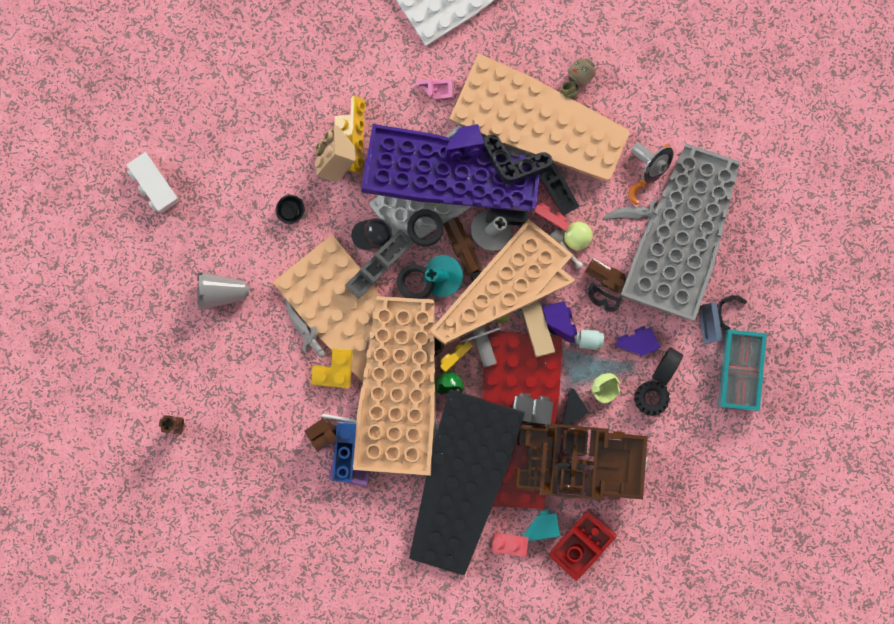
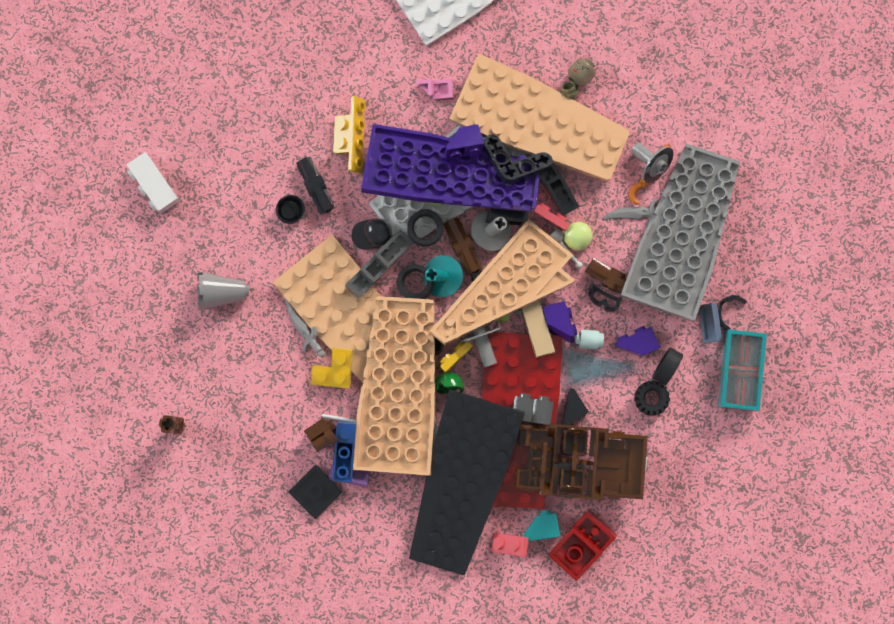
(315, 185): none -> black piece
(315, 491): none -> black tile
(334, 155): tan slope -> none
(606, 388): yellowish green hair -> none

